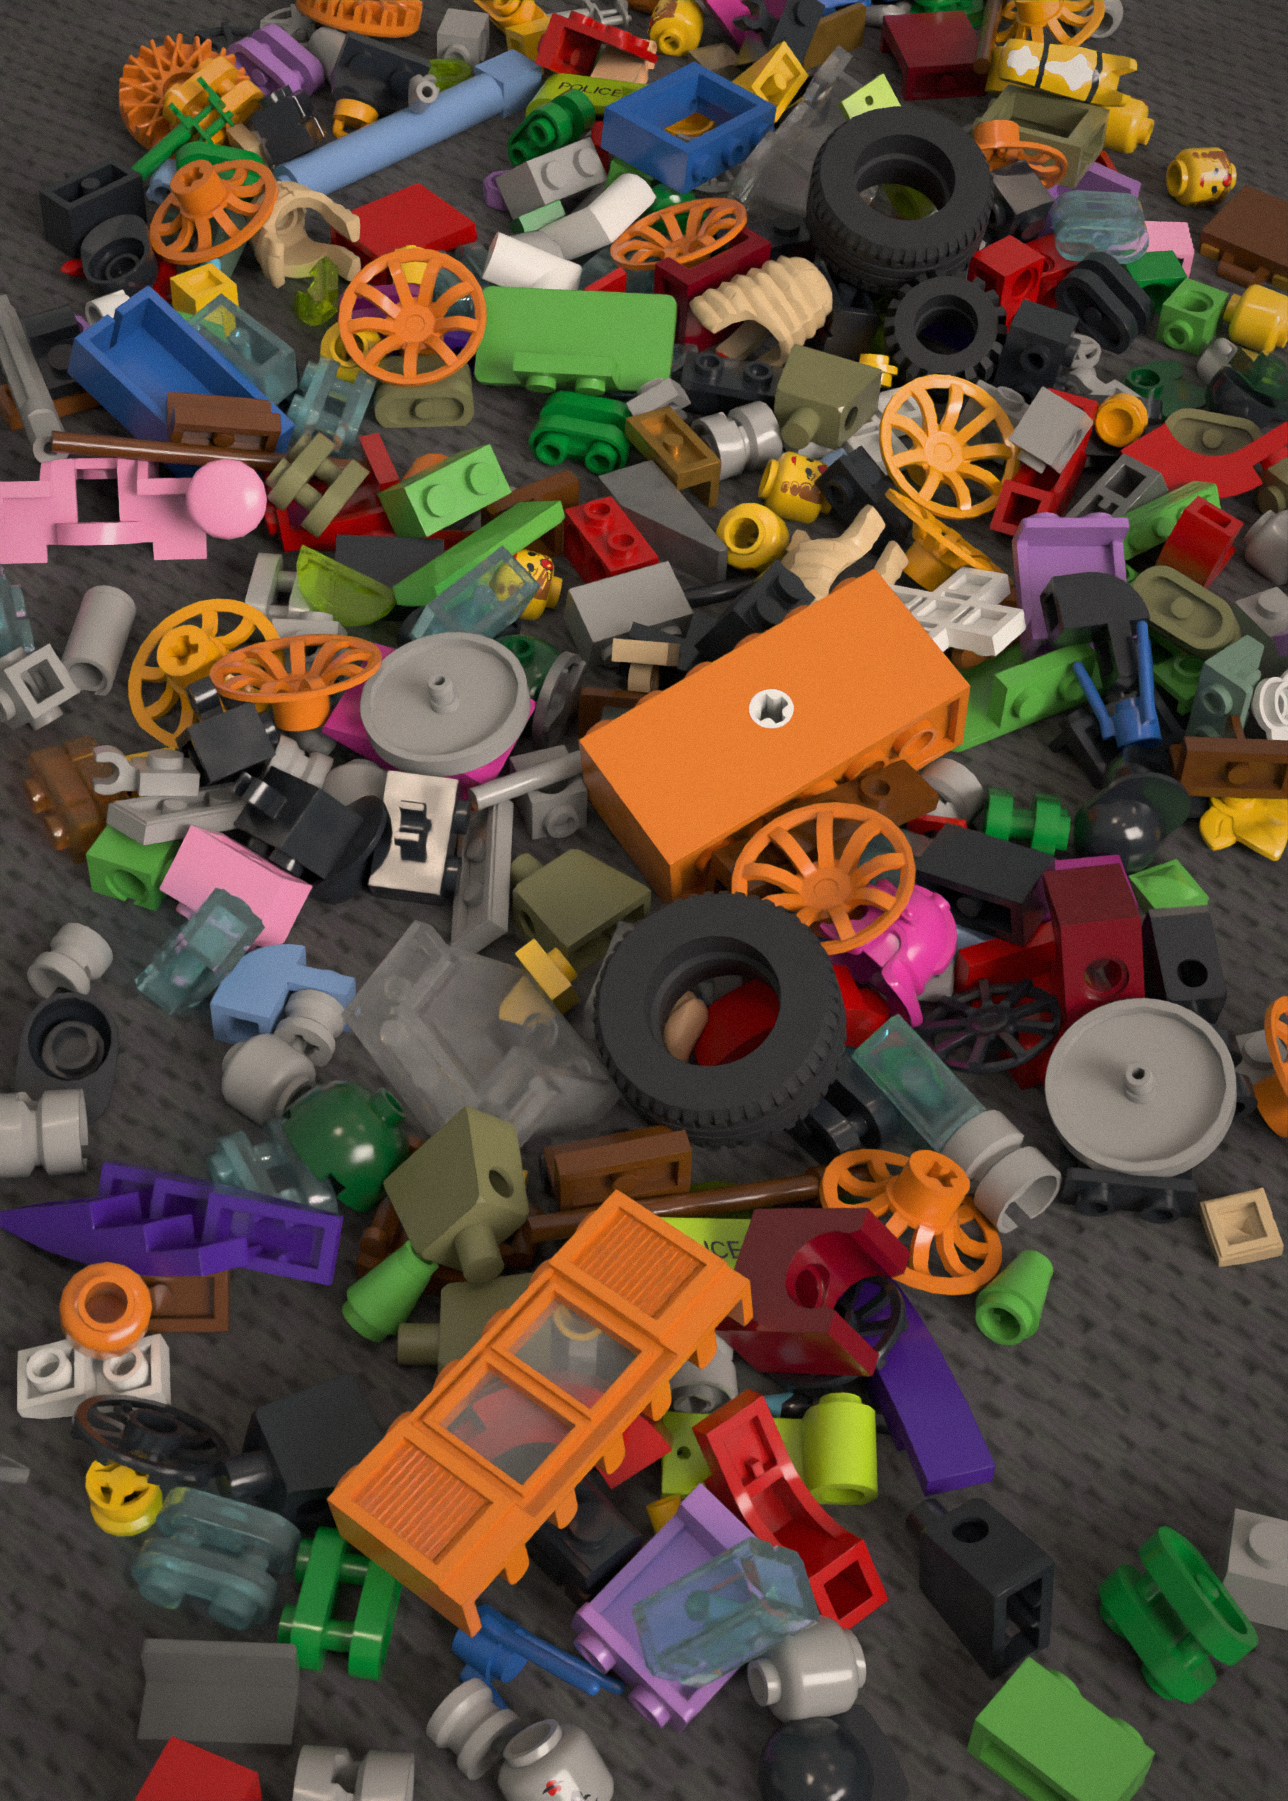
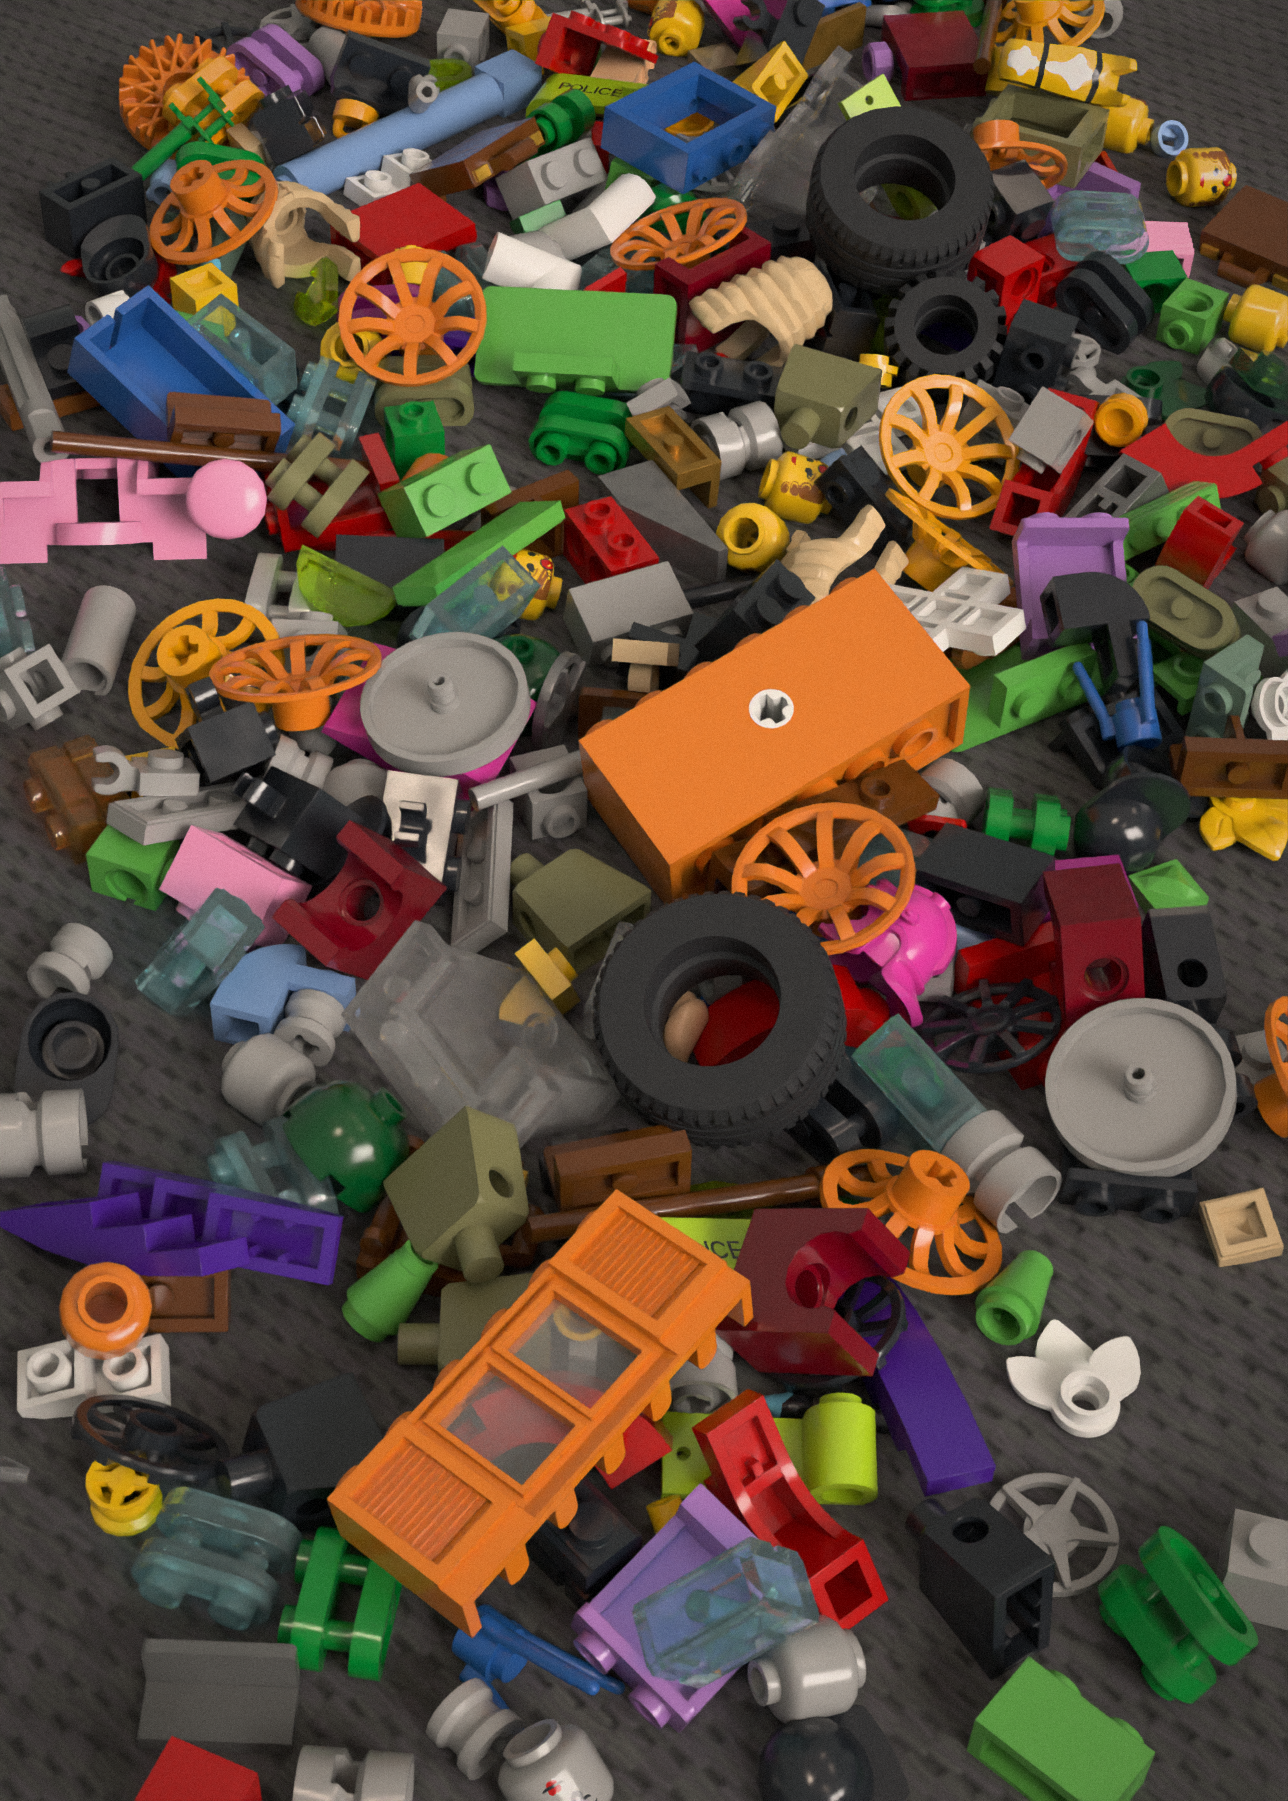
(335, 922): none -> dark red piece
(392, 177): none -> white slope
(412, 432): none -> green brick
(480, 158): none -> reddish brown piece
(876, 60): none -> medium lavender tile
(1058, 1529): none -> light grey wheel
(1071, 1371): none -> white plate
(1169, 131): none -> light blue hinge

